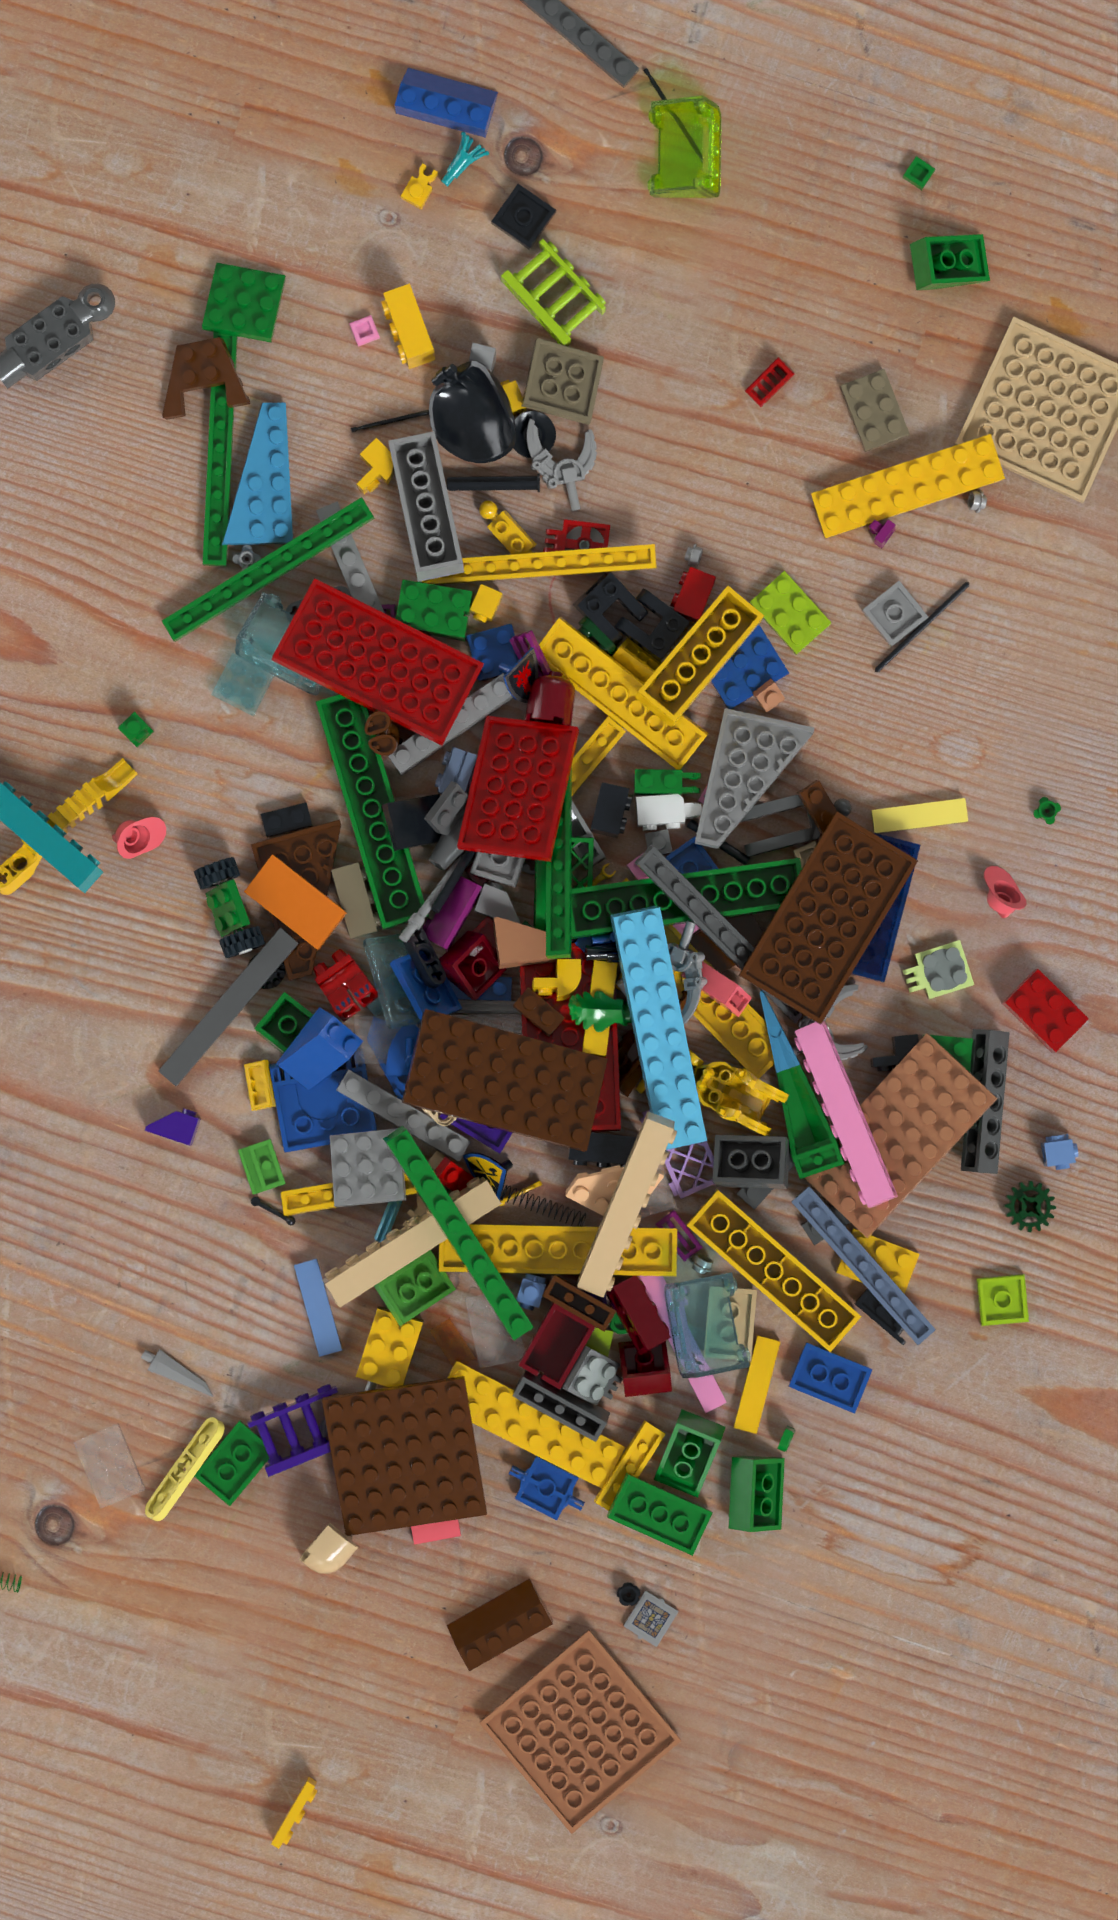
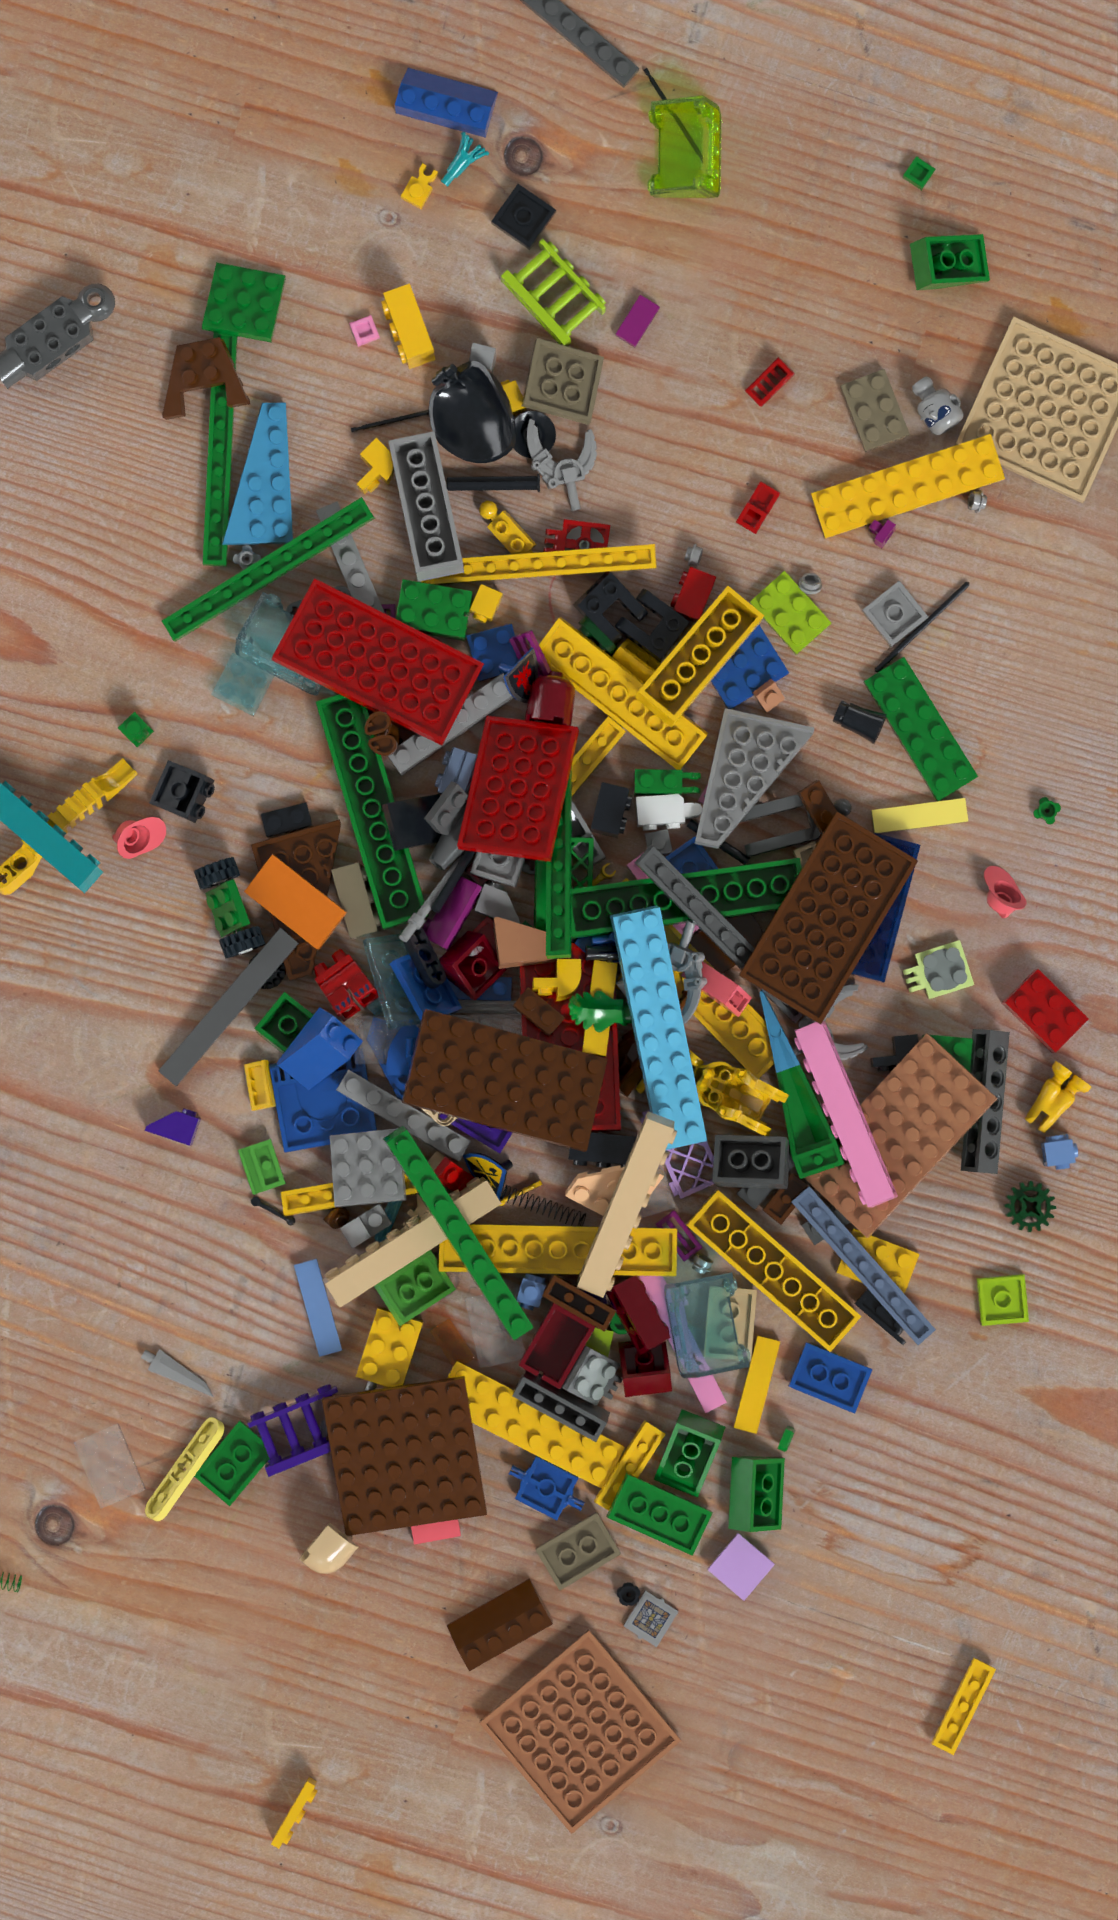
(182, 791): none -> black plate
(337, 1217): none -> reddish brown plate
(366, 1226): none -> light grey brick
(578, 1551): none -> dark tan plate
(637, 321): none -> magenta tile
(740, 1566): none -> lavender tile
(758, 507): none -> red slope
(780, 1204): none -> reddish brown plate
(810, 583): none -> light grey plate
(860, 720): none -> black plant
(920, 729): none -> green plate
(938, 408): none -> light grey piece
(963, 1705): none -> yellow plate
(1054, 1099): none -> yellow piece

